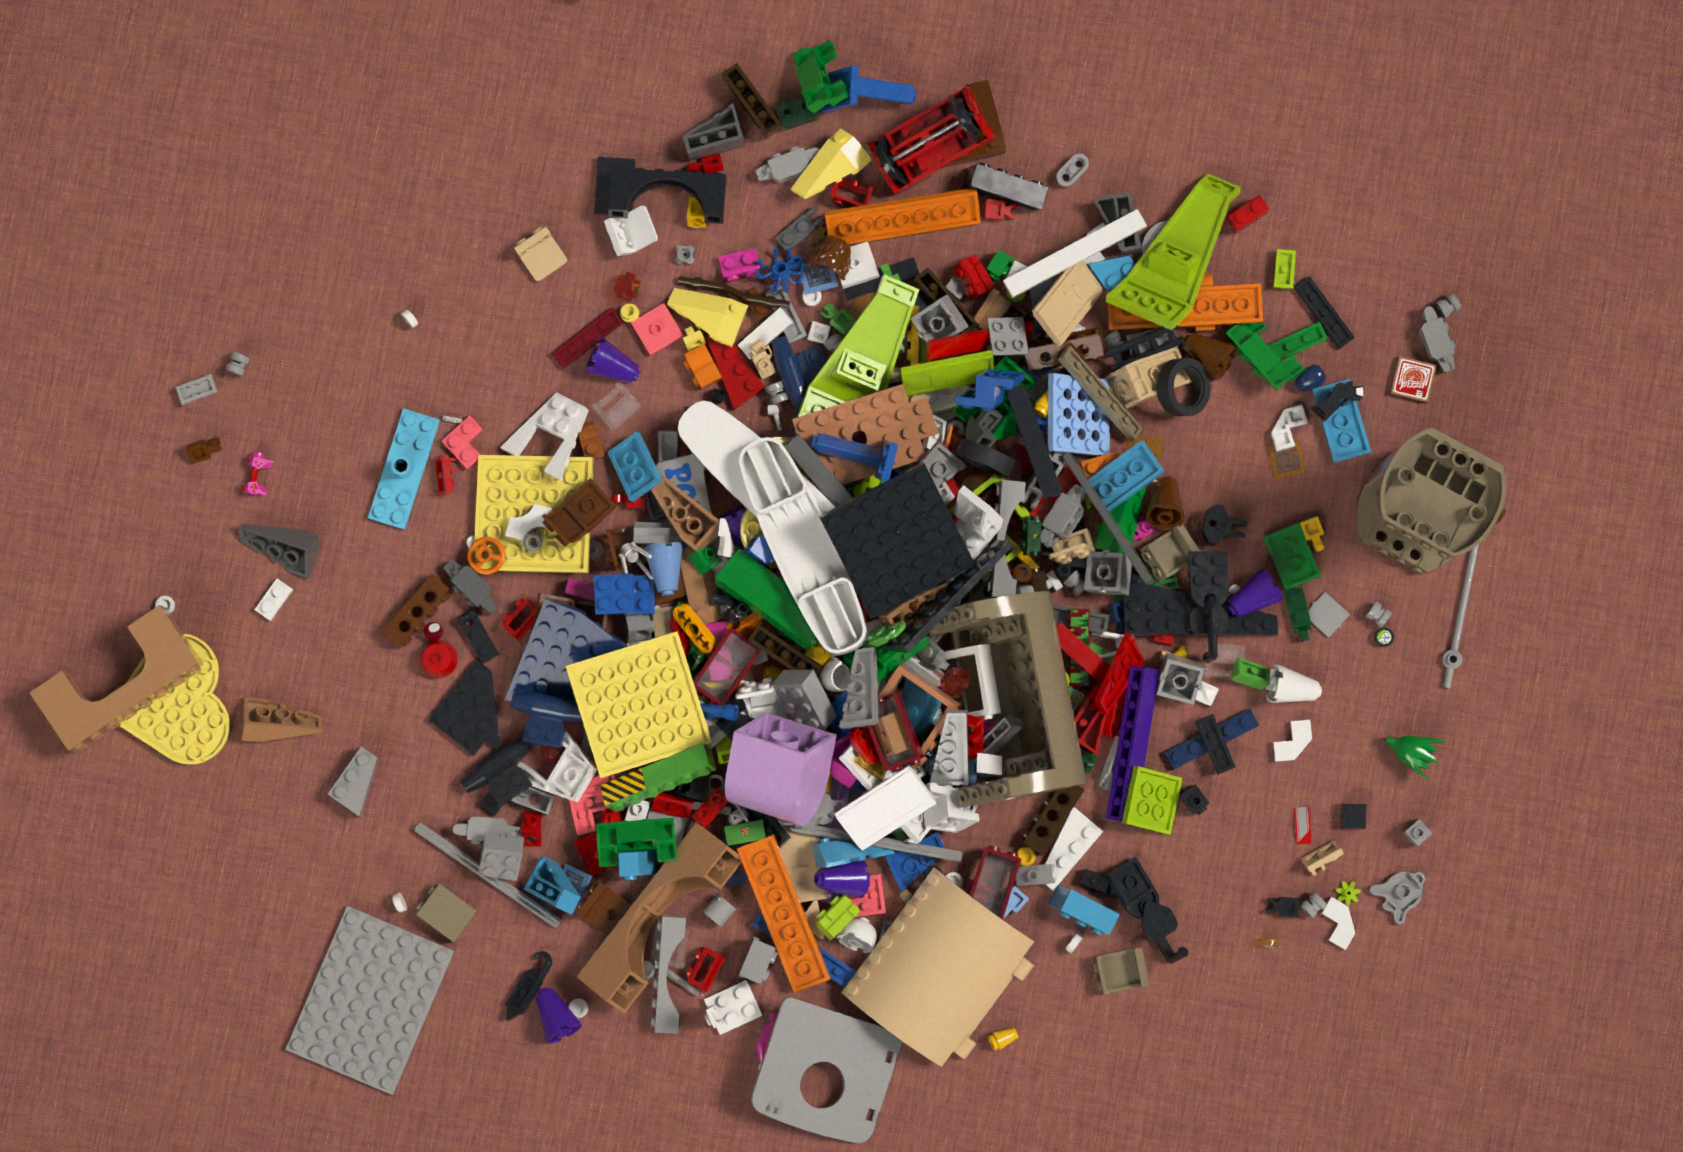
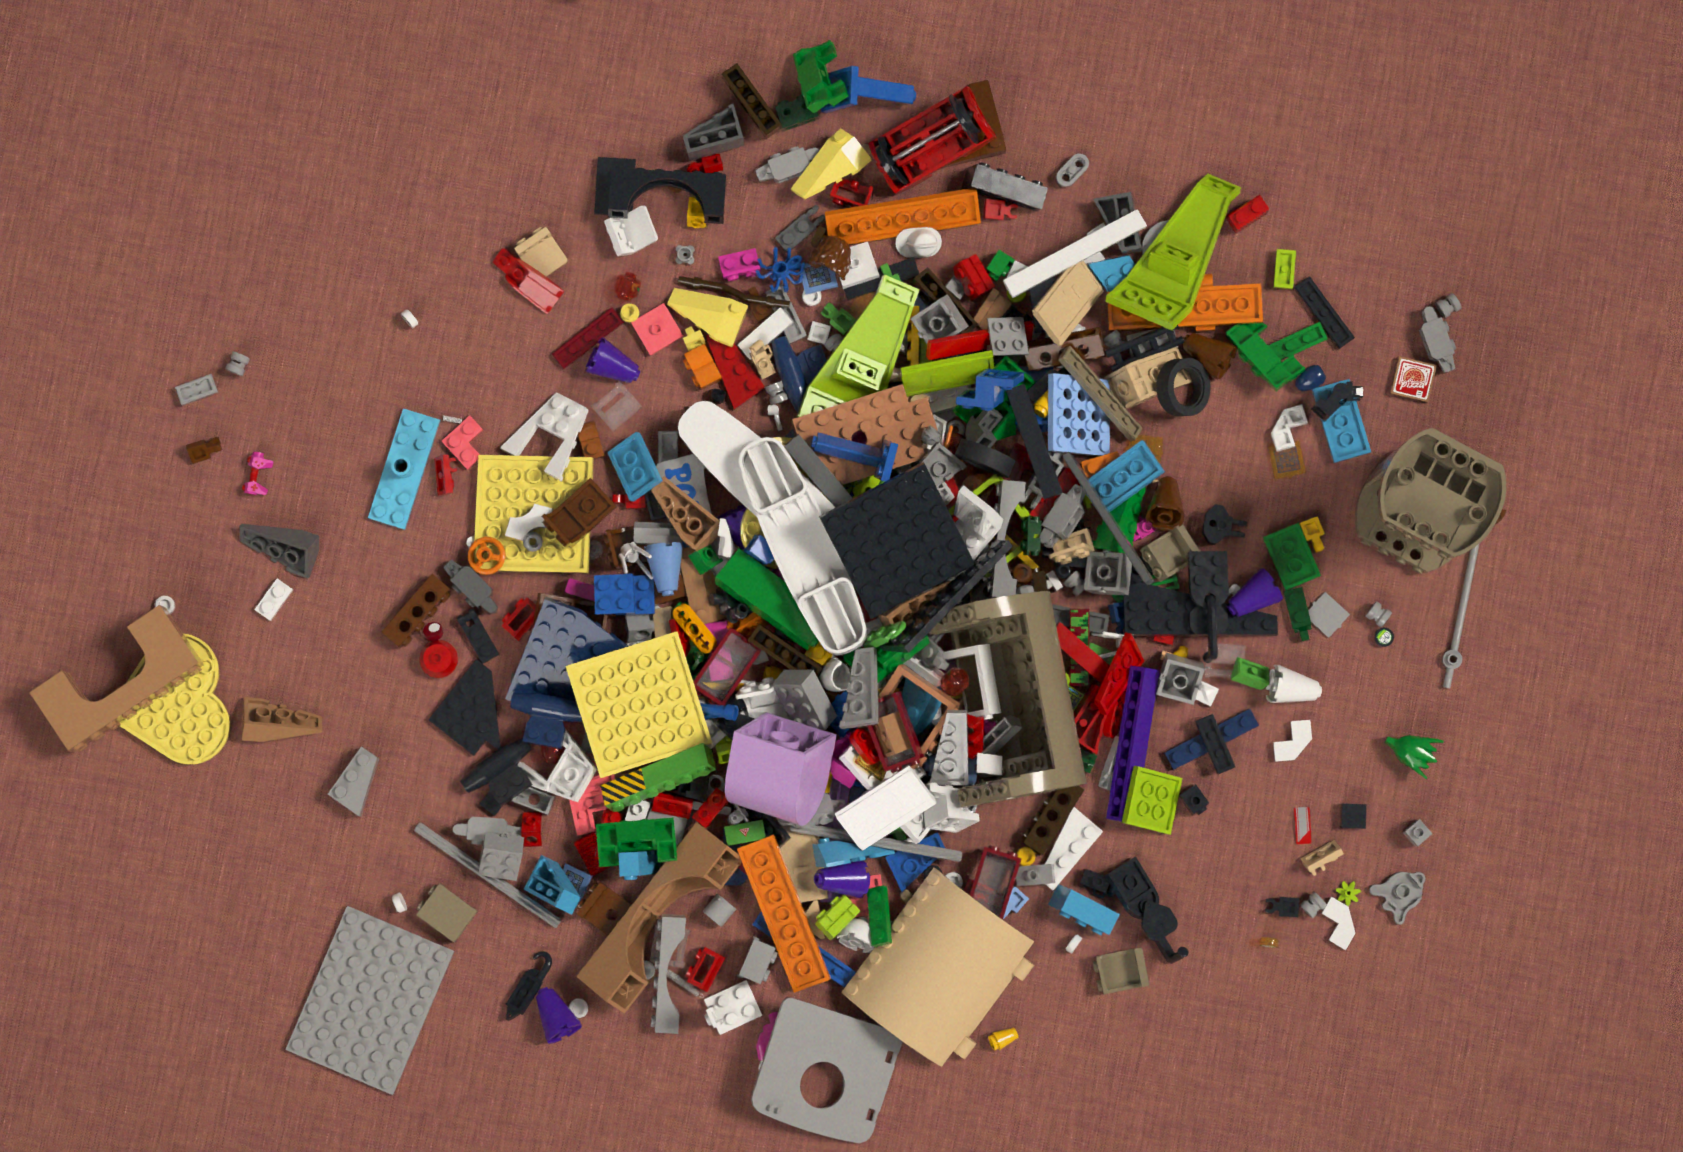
(528, 281): none -> piece
(879, 916): none -> green plate
(918, 242): none -> white piece
(930, 436): none -> light grey plate

